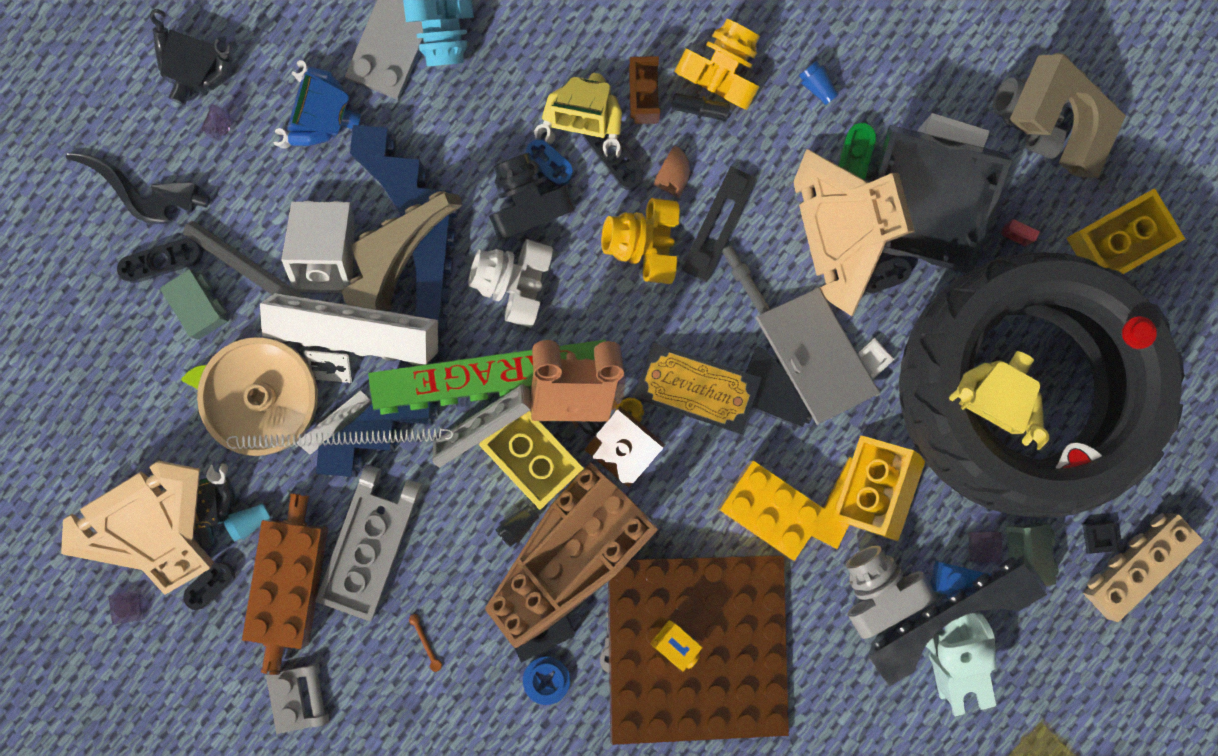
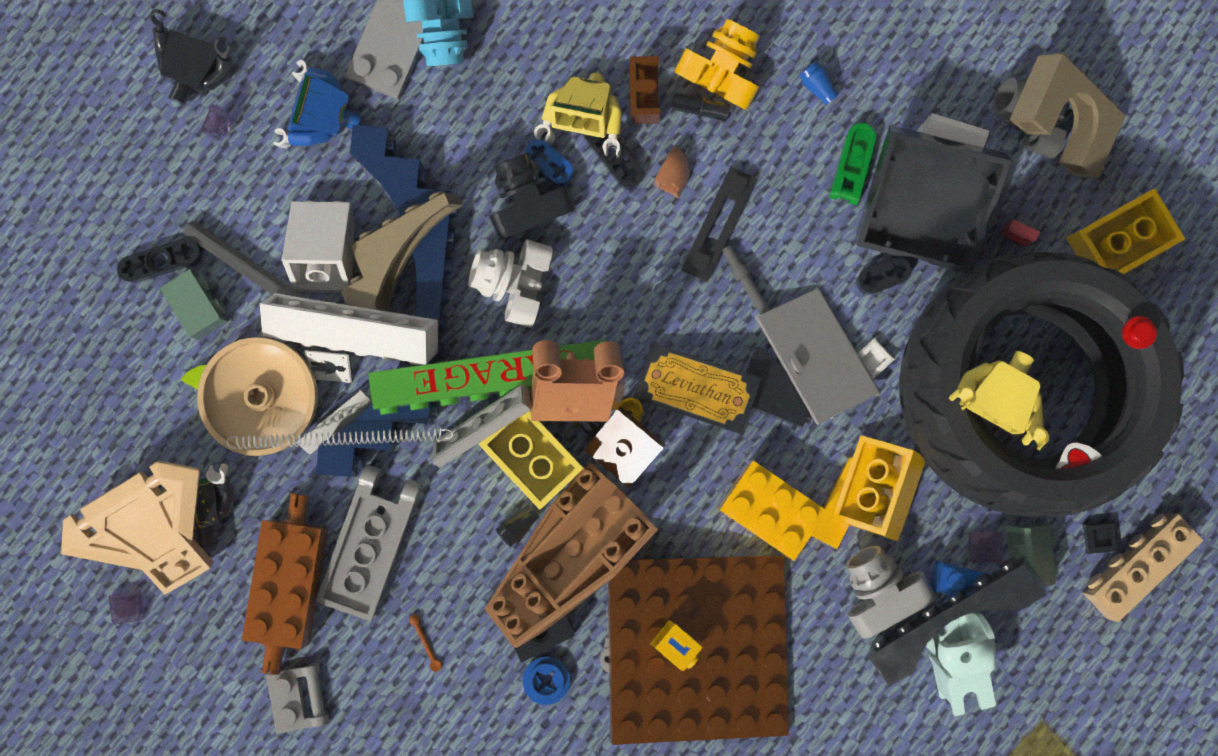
(163, 195): black piece -> none
(213, 591): black beam -> none
(245, 522): medium azure cone -> none
(632, 236): yellow beam -> none
(848, 224): tan plate -> none

